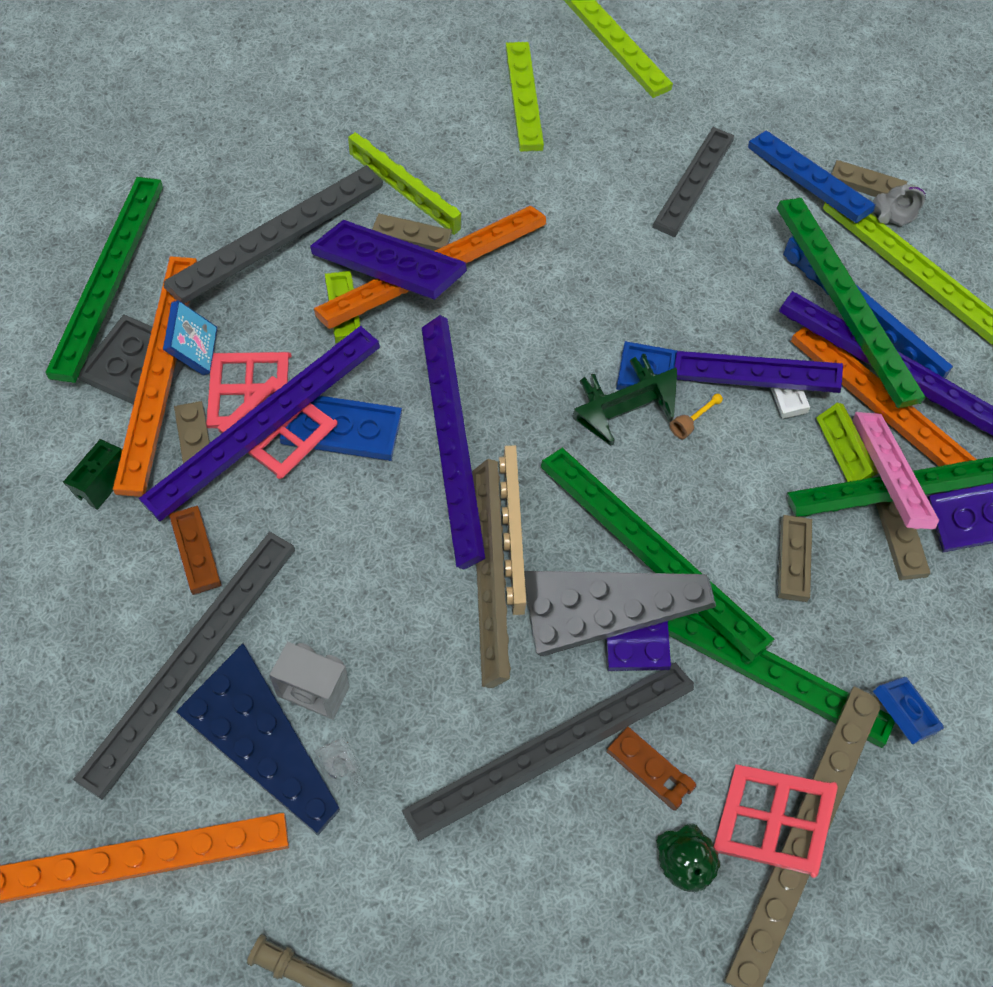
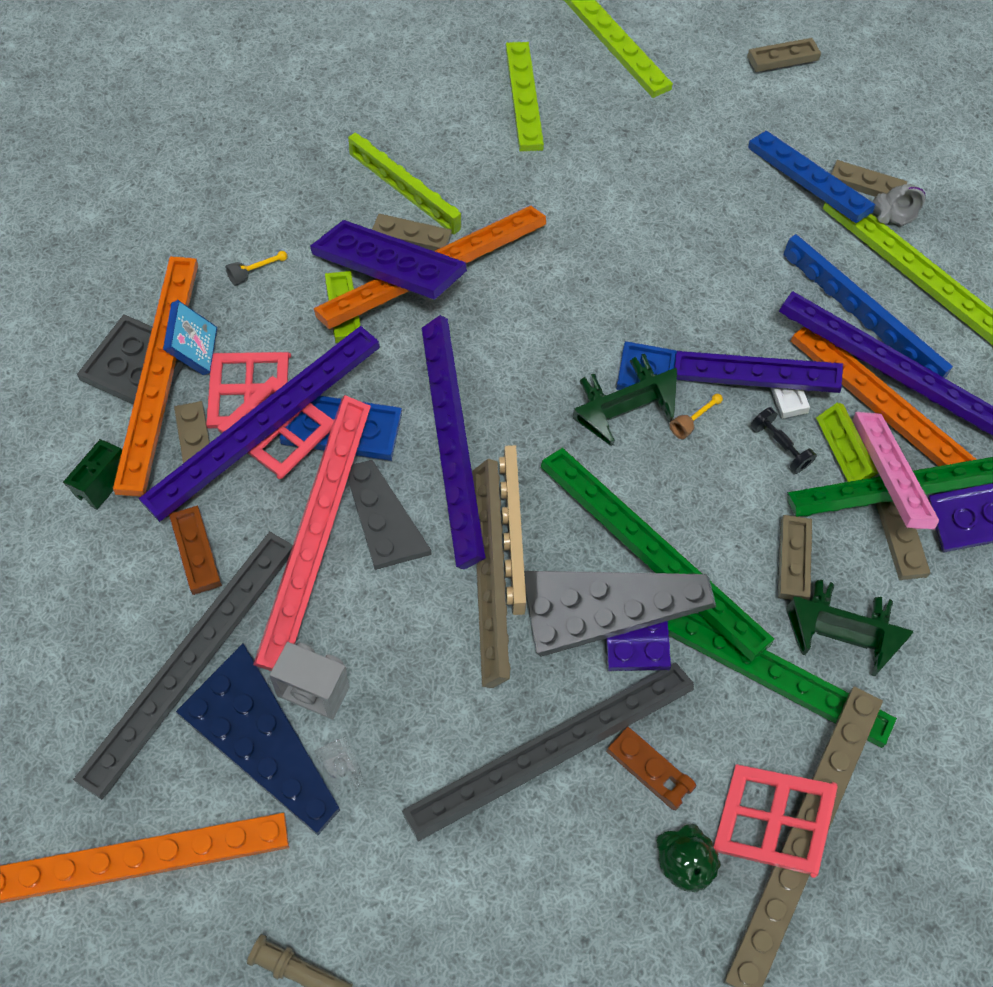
(104, 281): green plate -> none
(238, 272): none -> hinge
(272, 235): dark grey plate -> none
(313, 532): none -> coral plate
(385, 523): none -> dark grey wing
(693, 182): dark grey tile -> none
(764, 420): none -> black wheel
(783, 54): none -> dark tan plate
(819, 617): none -> dark green hose
(851, 304): green plate -> none
(908, 709): blue tile -> none

